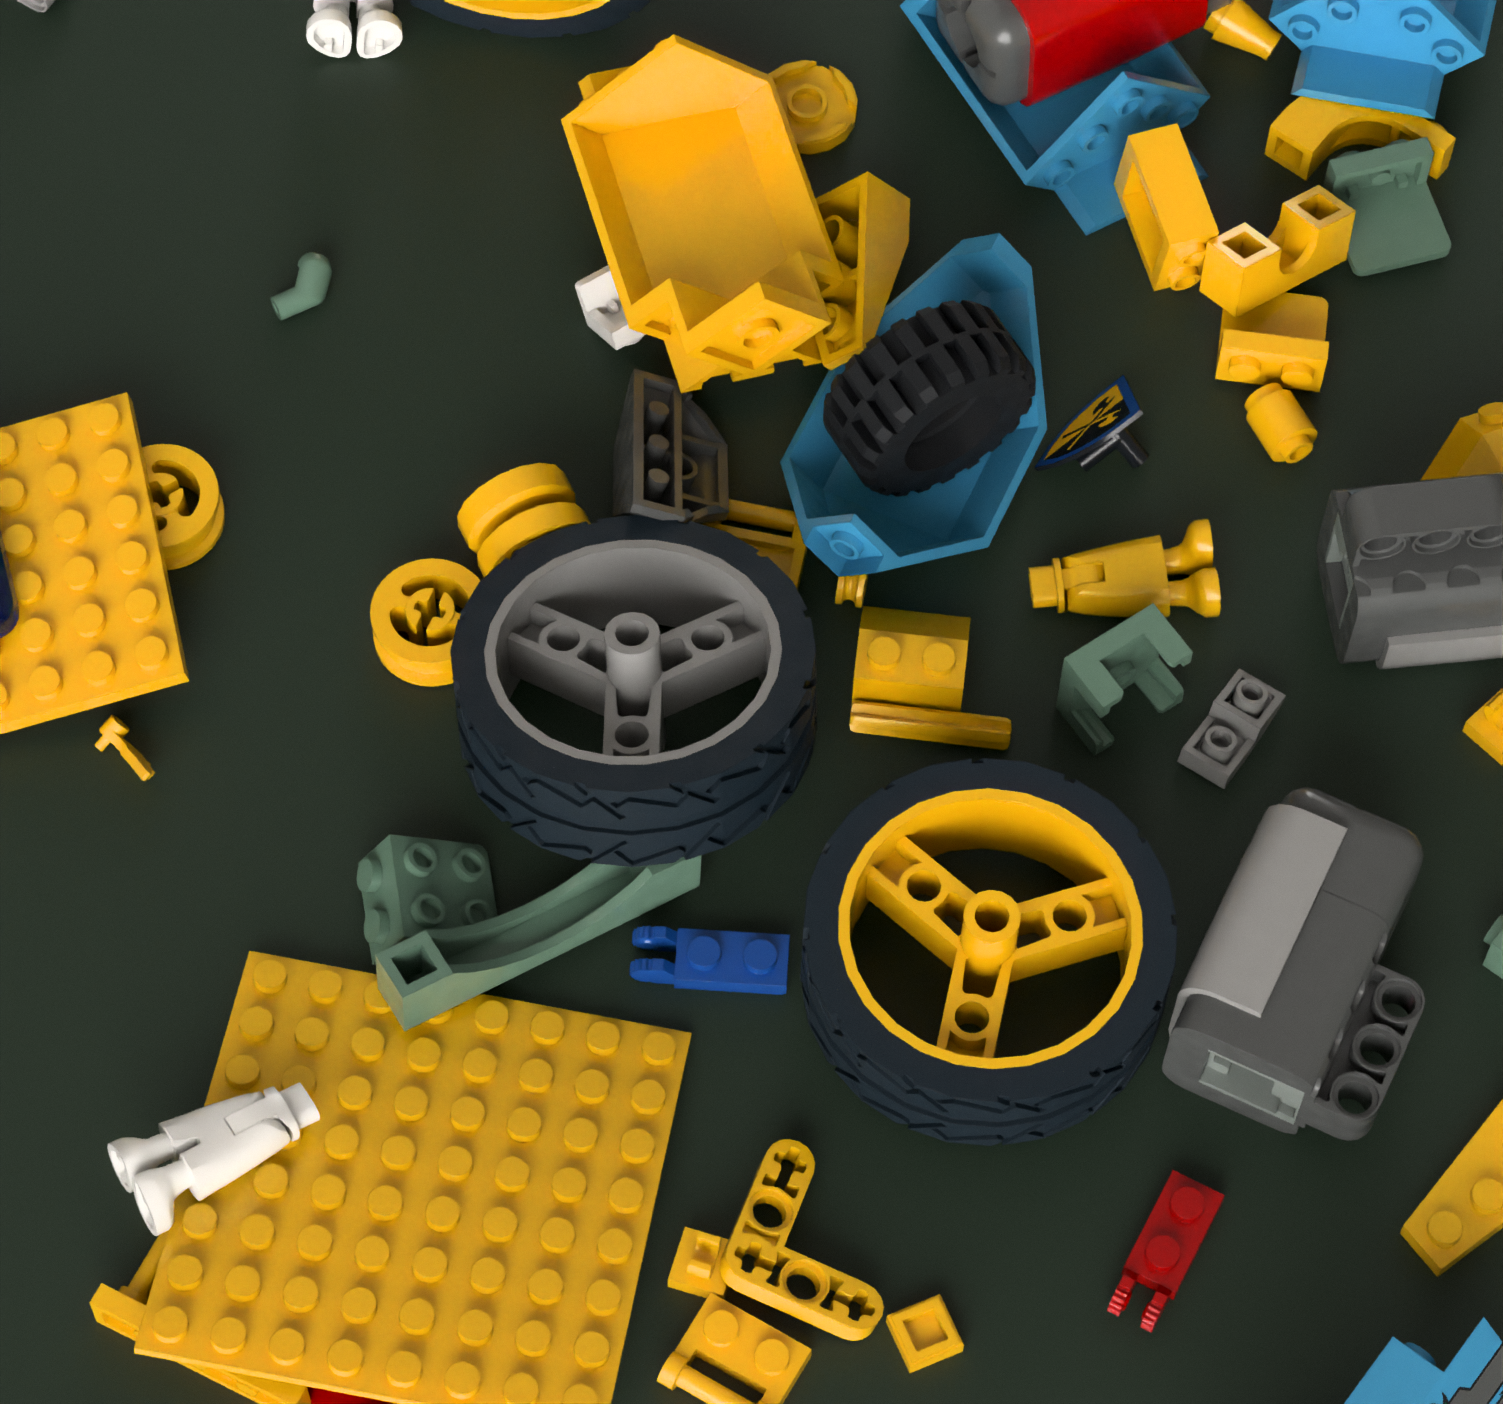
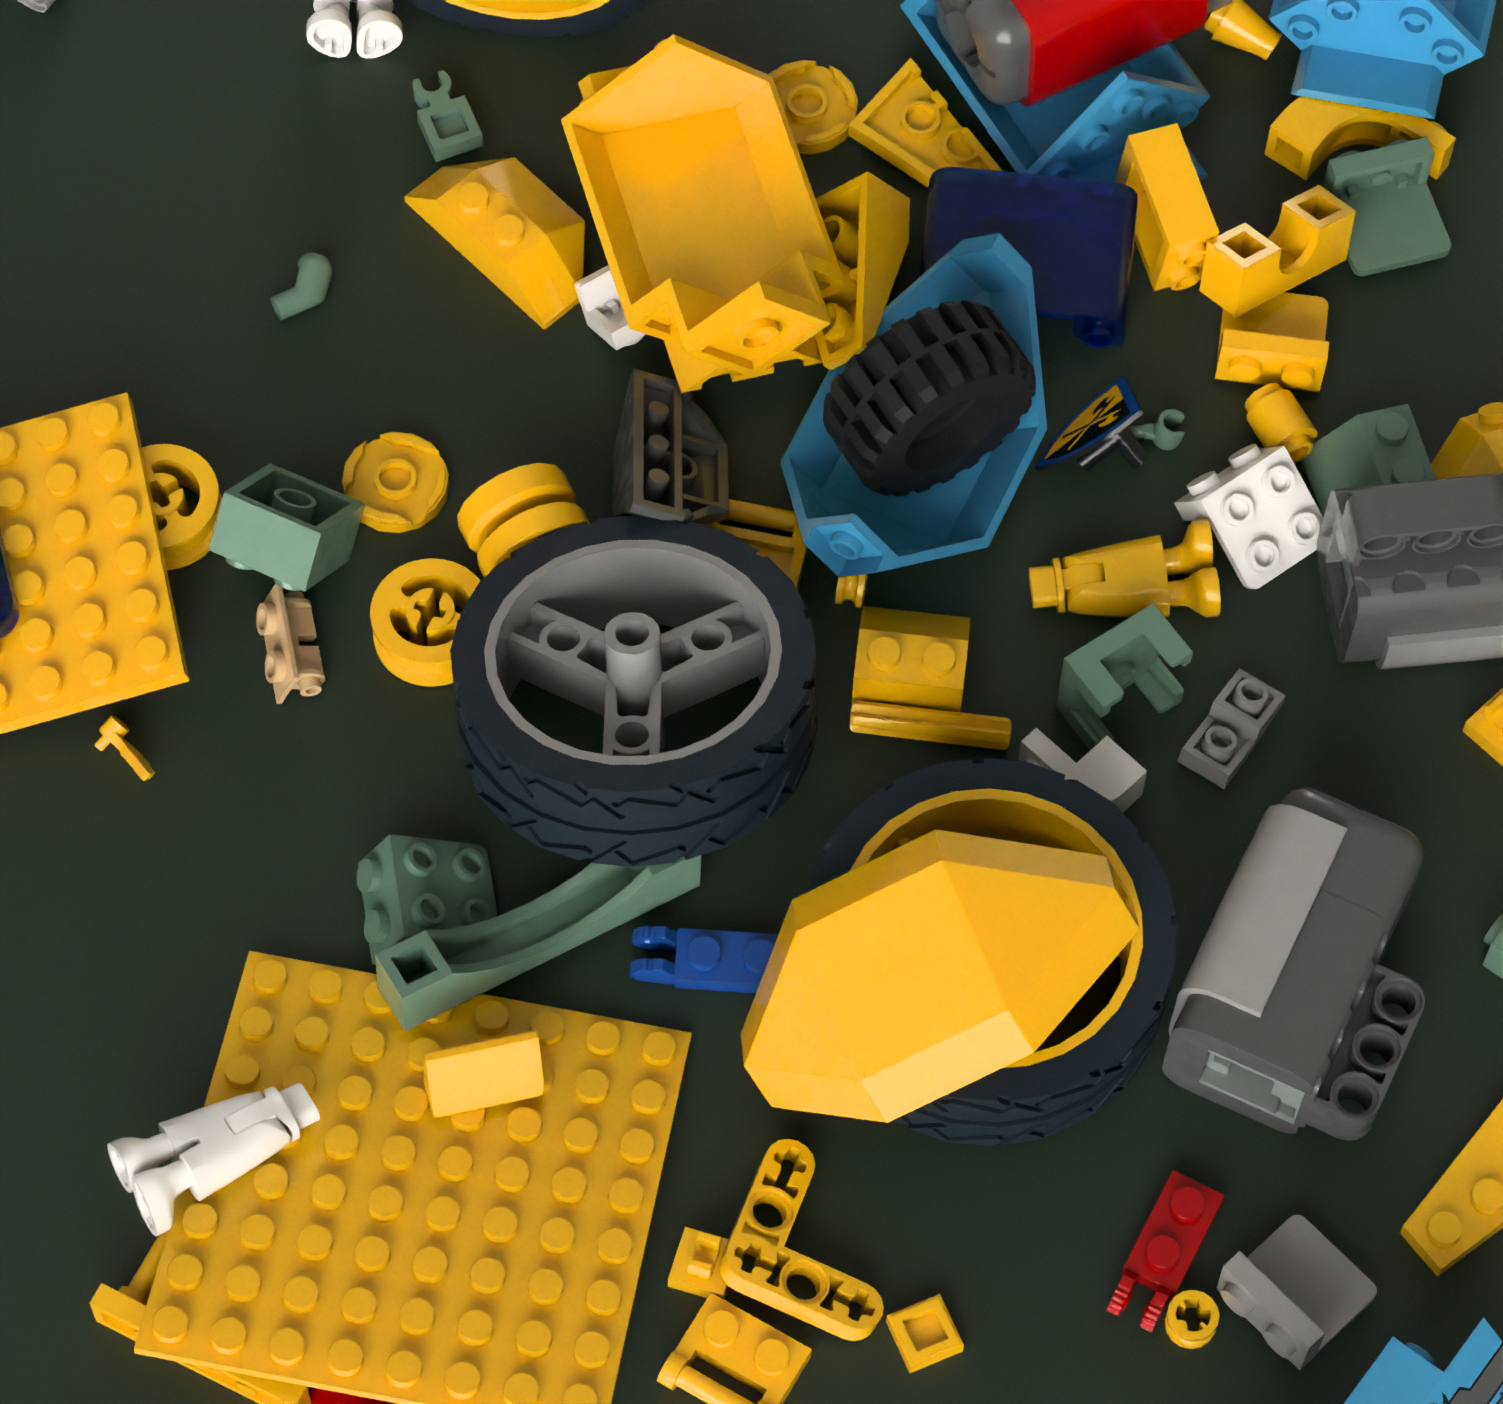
(285, 622): none -> tan hinge
(286, 527): none -> sand green brick
(398, 481): none -> yellow tile
(445, 121): none -> sand green plate
(483, 1074): none -> yellow slope
(509, 231): none -> yellow wedge
(916, 130): none -> yellow wing
(929, 972): none -> yellow panel
(1066, 228): none -> clear blue windscreen
(1102, 769): none -> white brick
(1159, 433): none -> sand green hand
(1205, 1309): none -> yellow bush
(1256, 512): none -> white bracket
(1296, 1290): none -> light grey bracket
(1367, 452): none -> sand green slope

